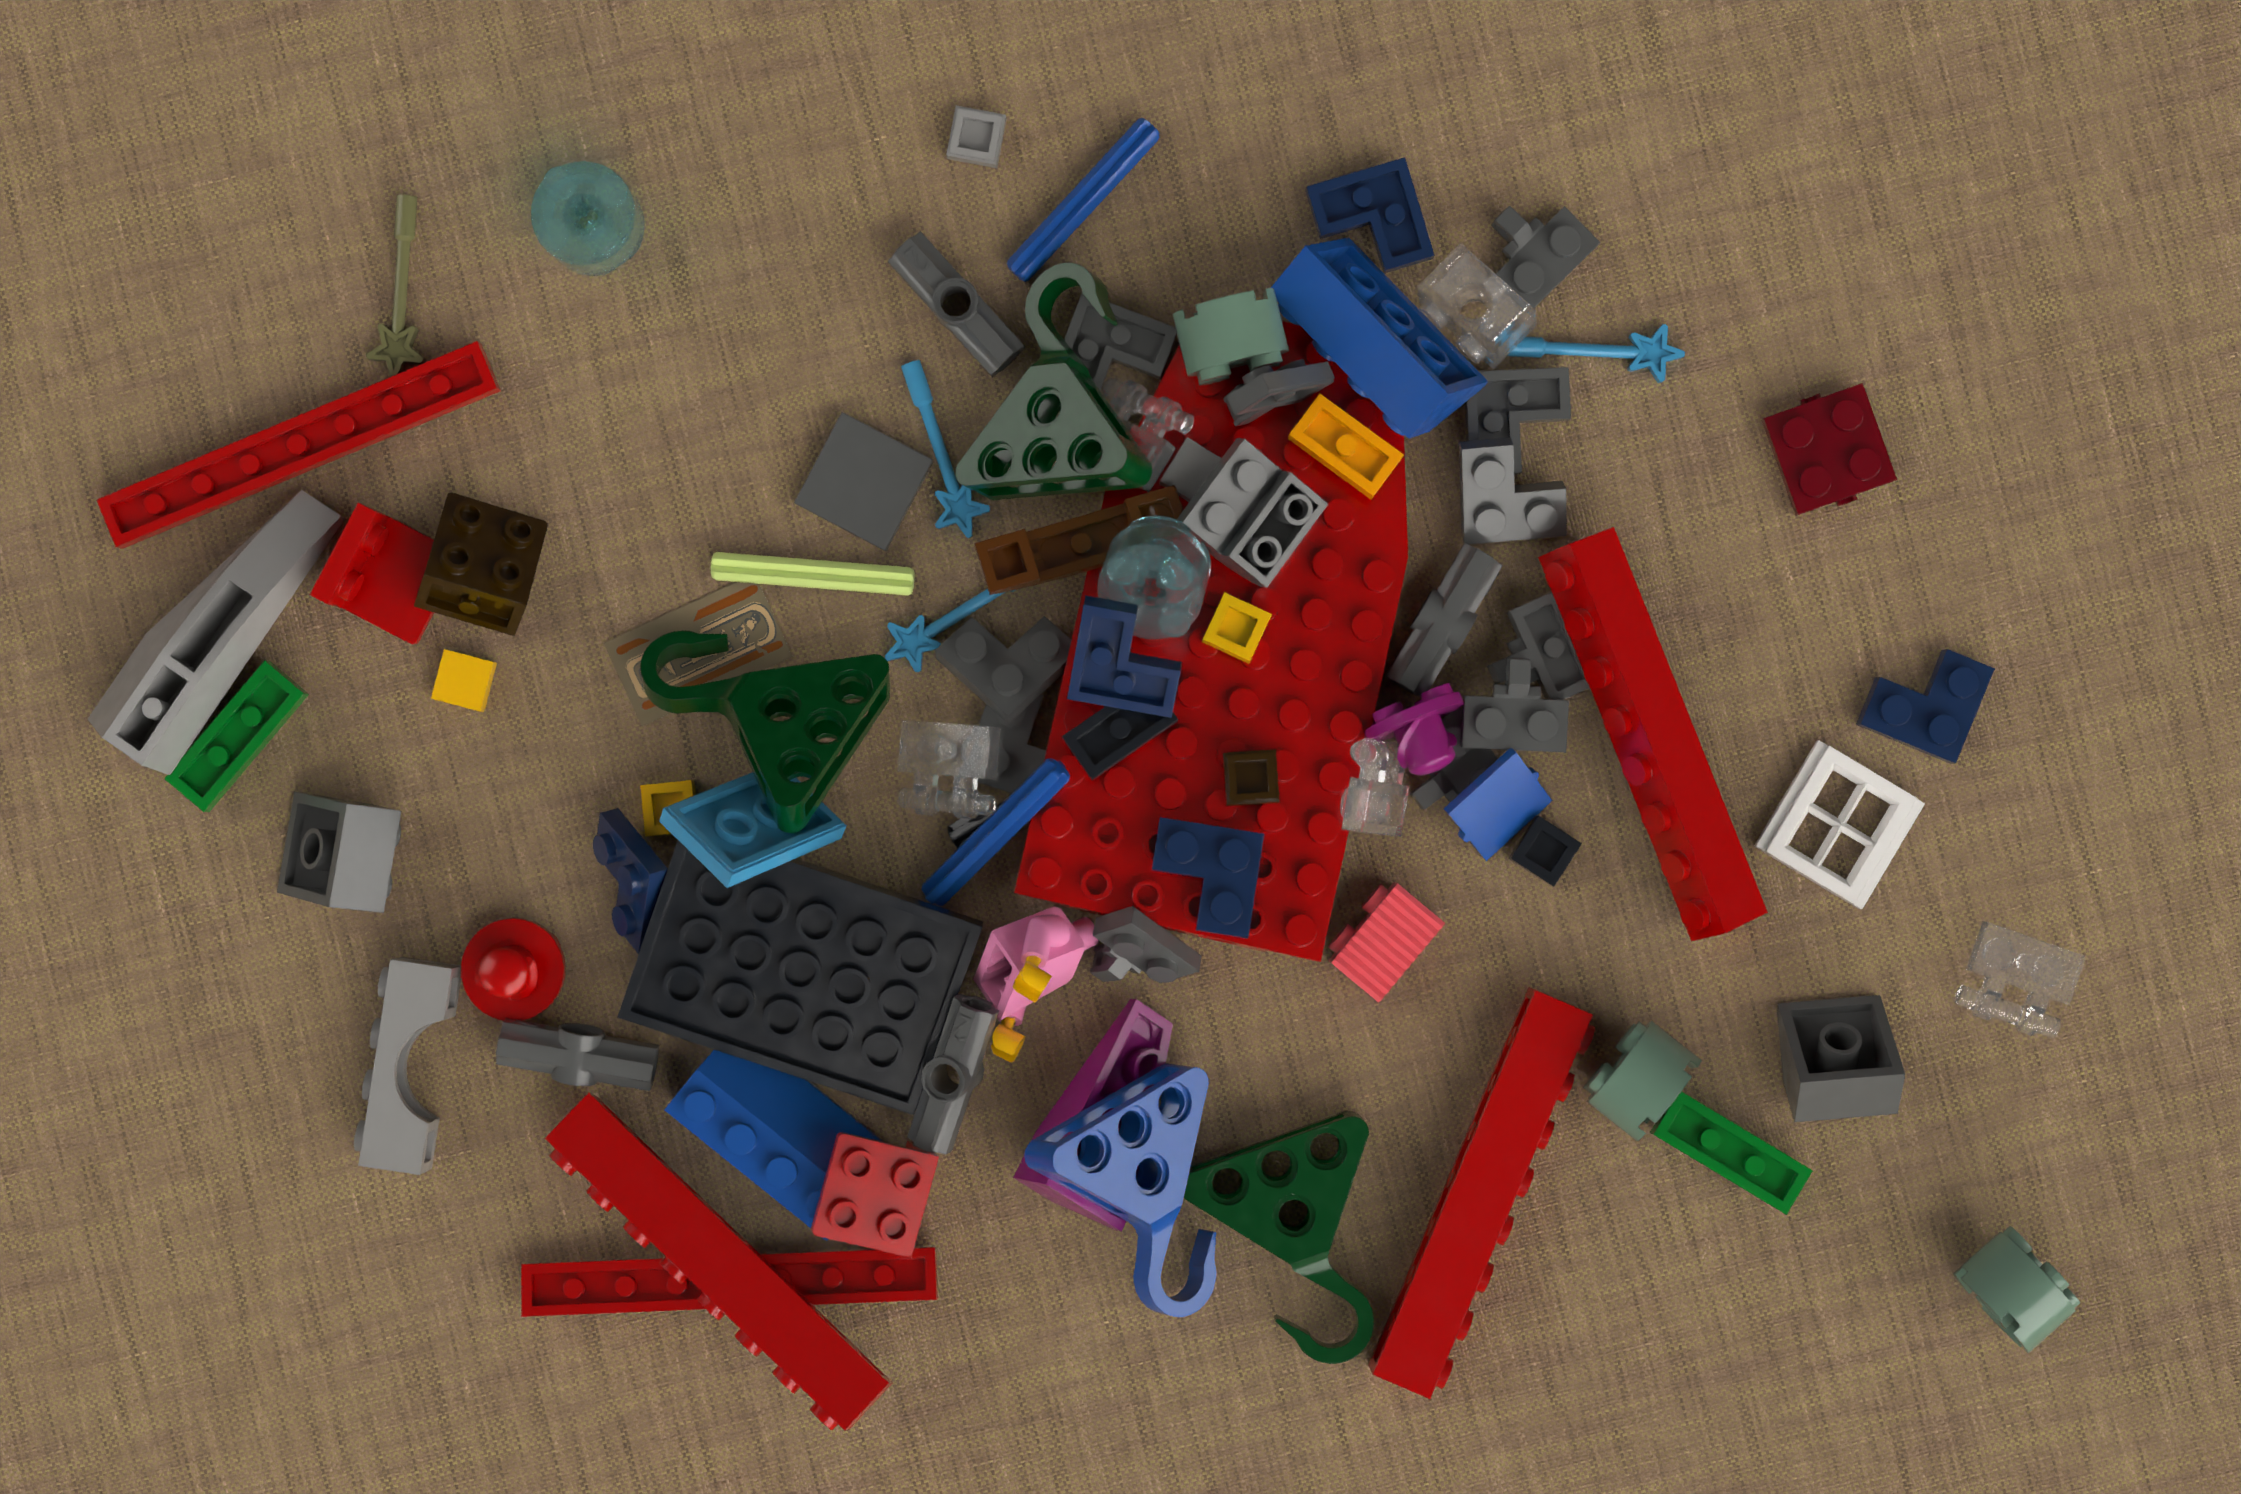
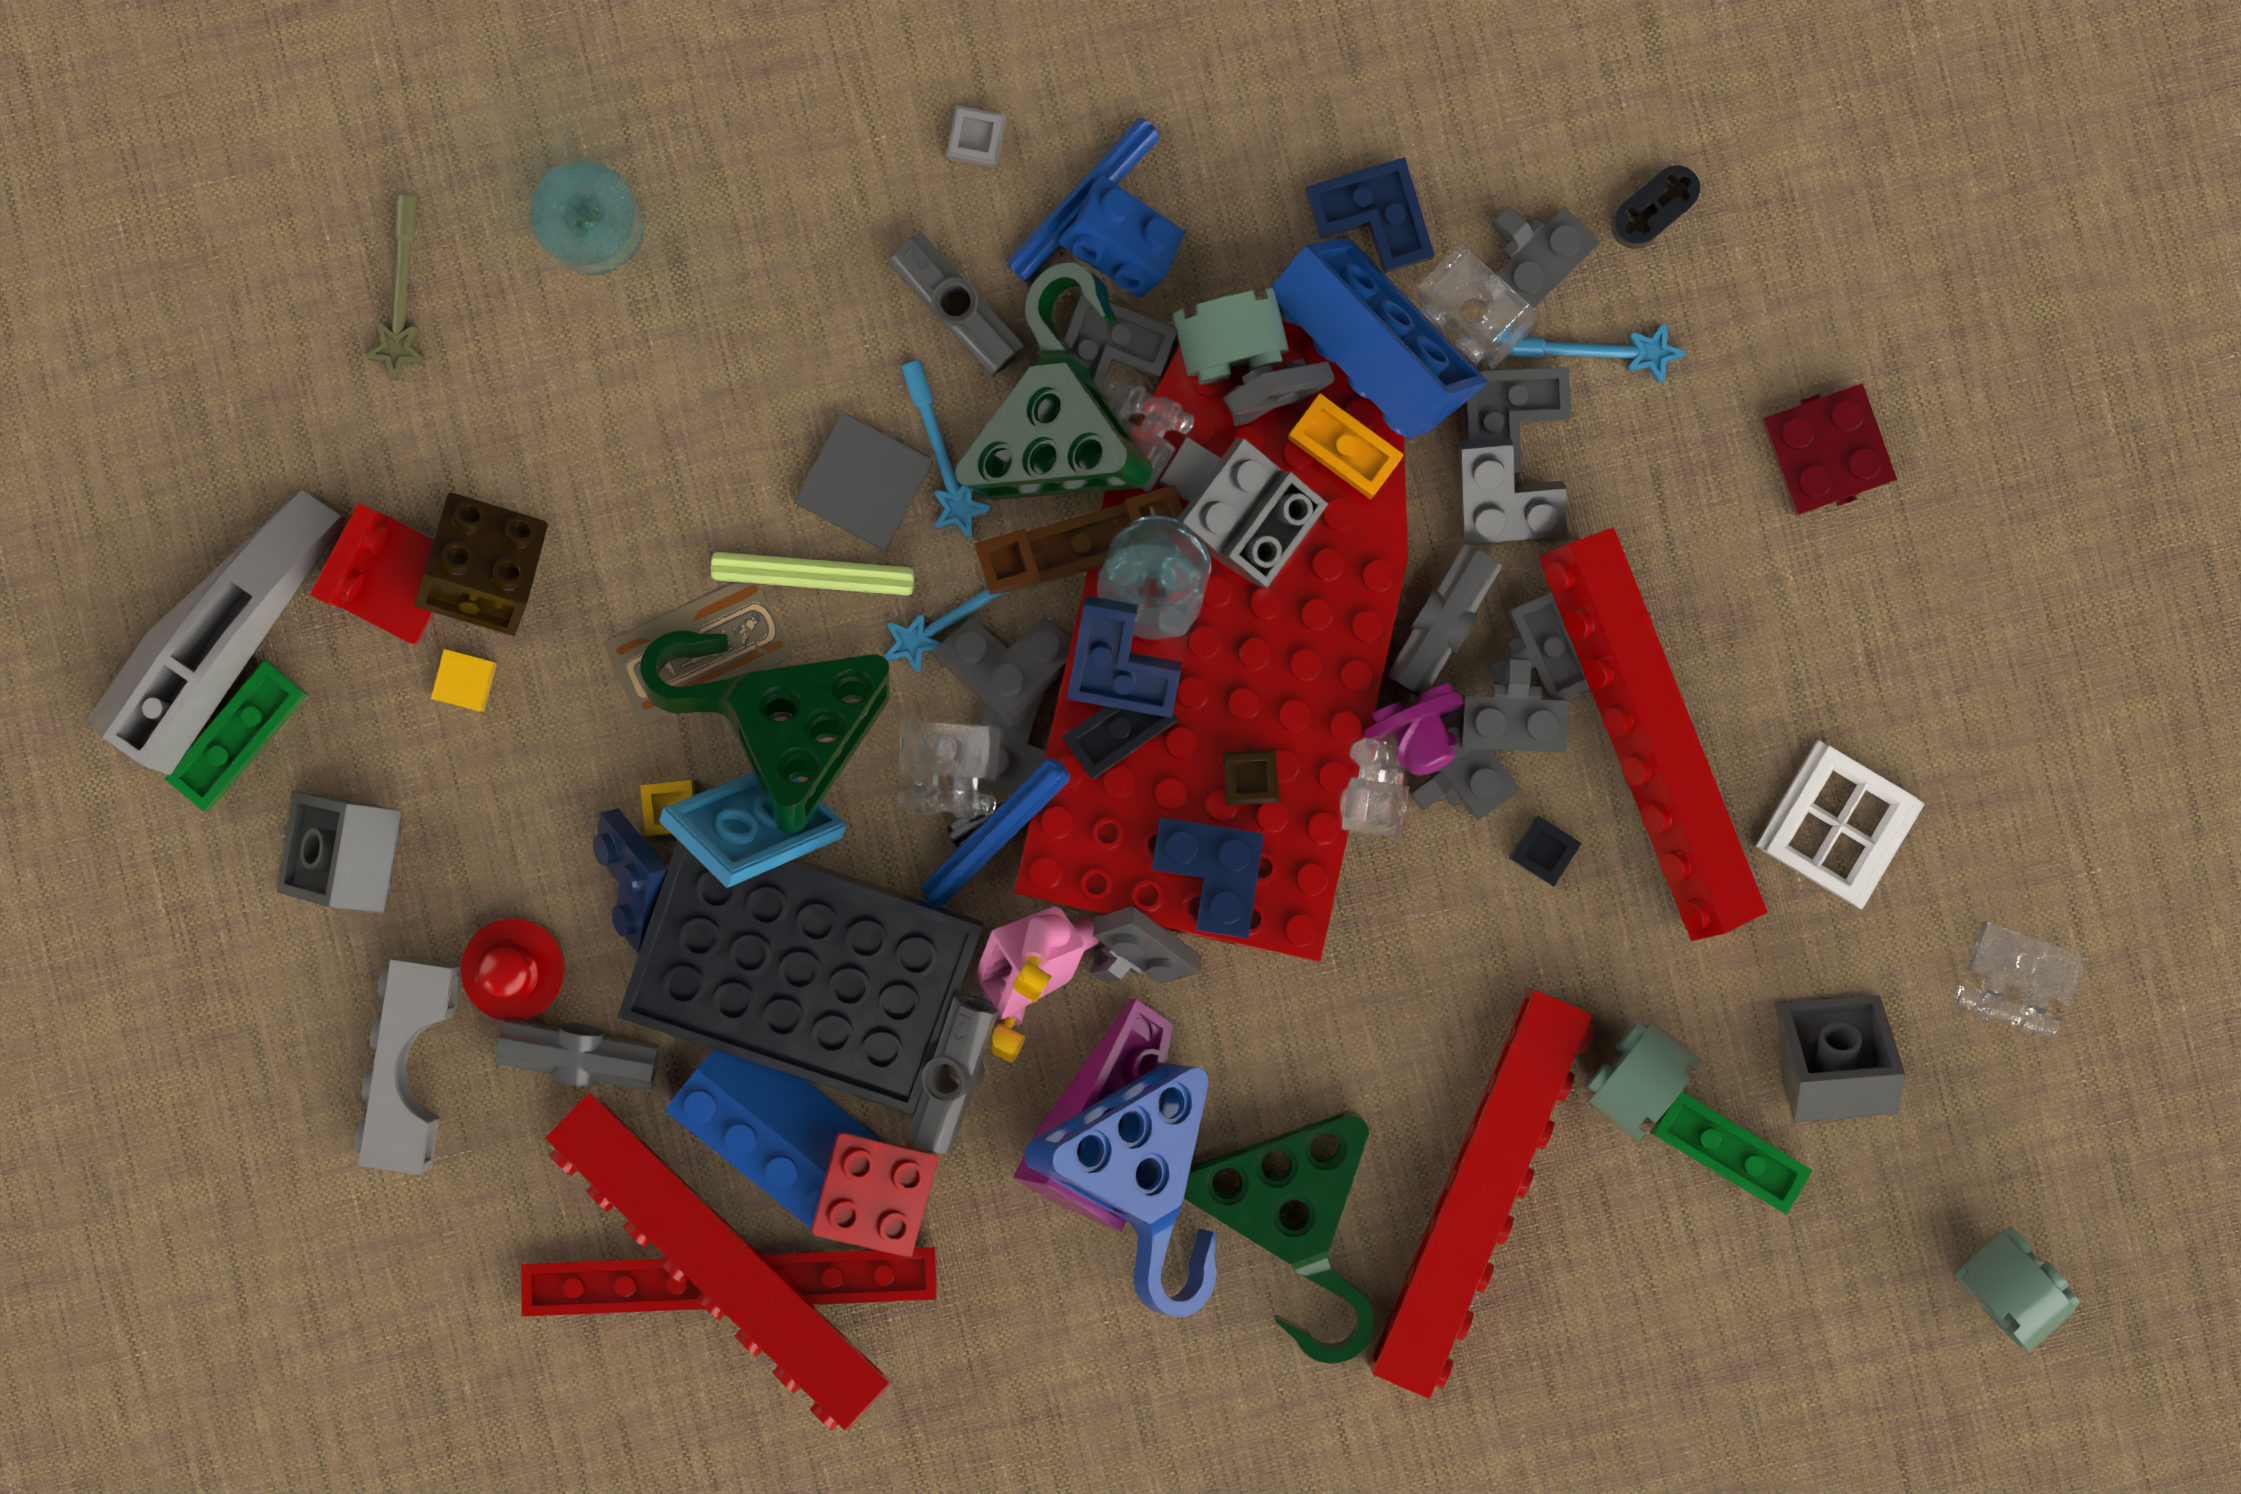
(298, 445): red plate -> none
(1123, 238): none -> blue bracket
(1236, 628): yellow tile -> none
(1384, 940): coral brick -> none
(1498, 804): blue piece -> none
(1647, 198): none -> black beam
(1933, 720): dark blue plate -> none

